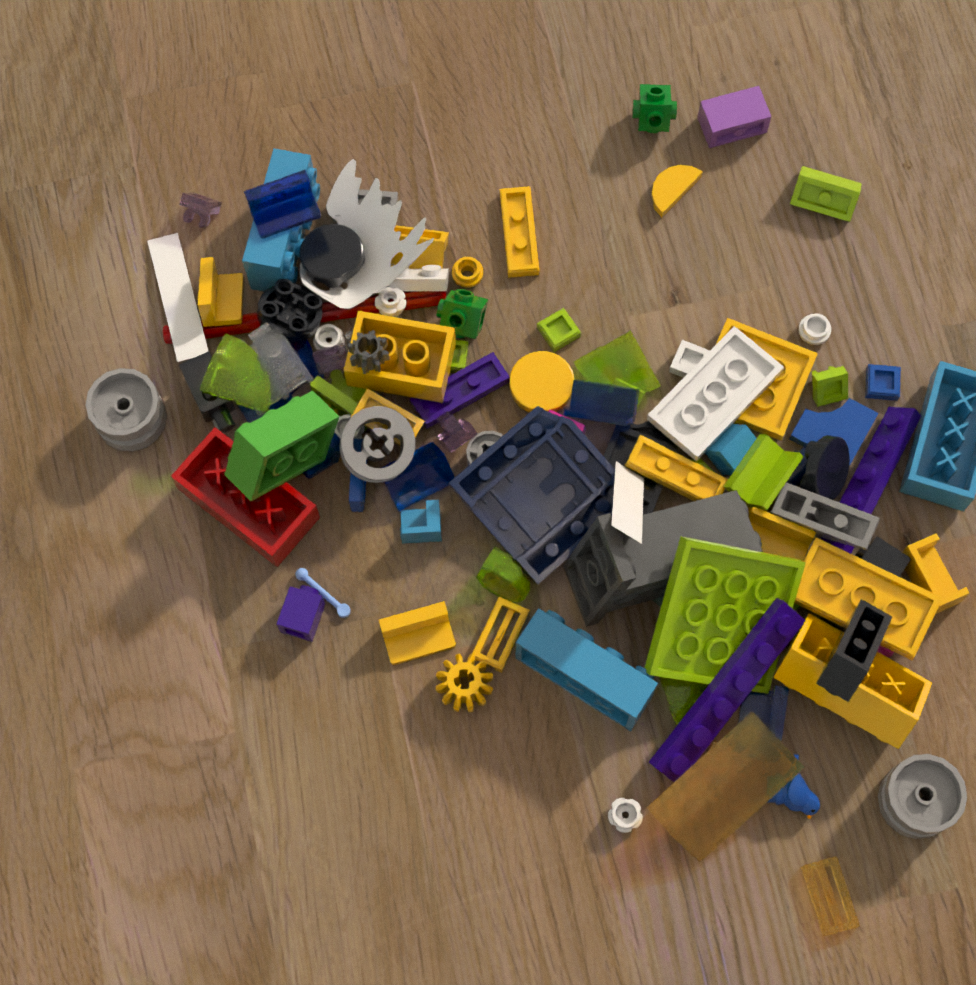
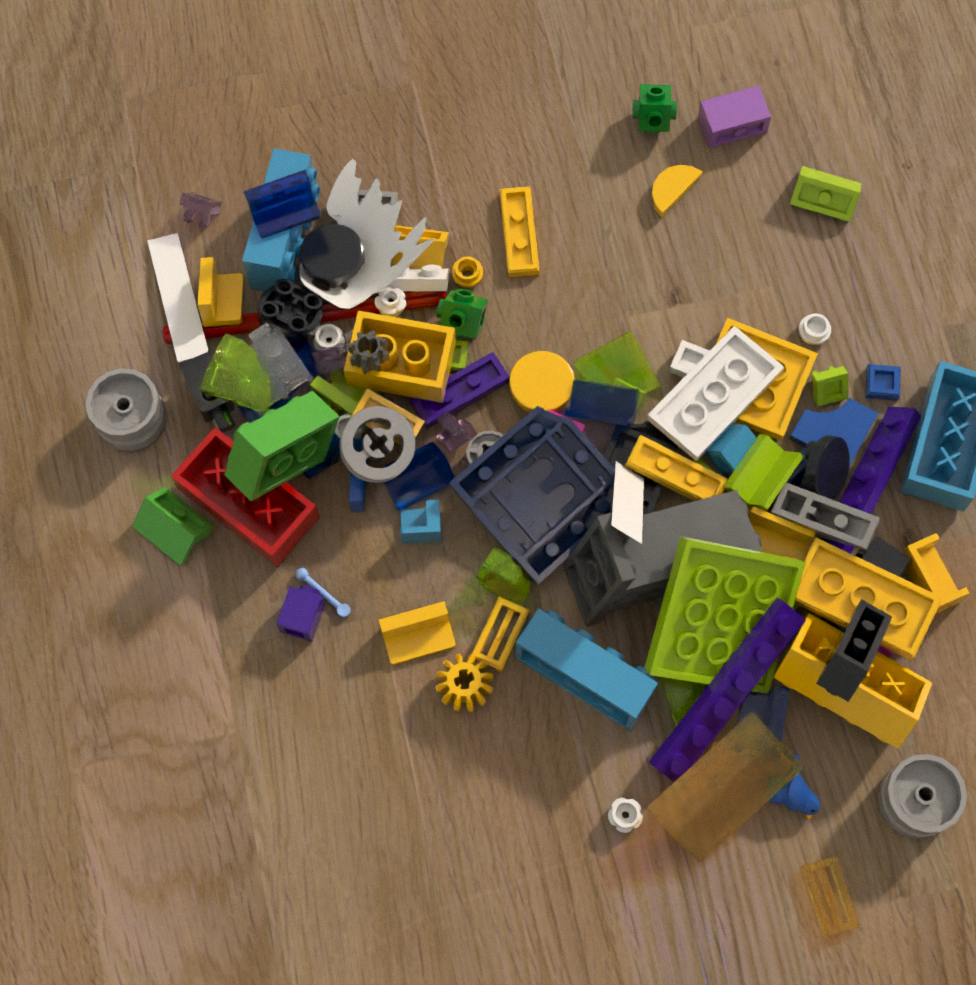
(171, 524): none -> bright green panel
(558, 330): lime tile -> none

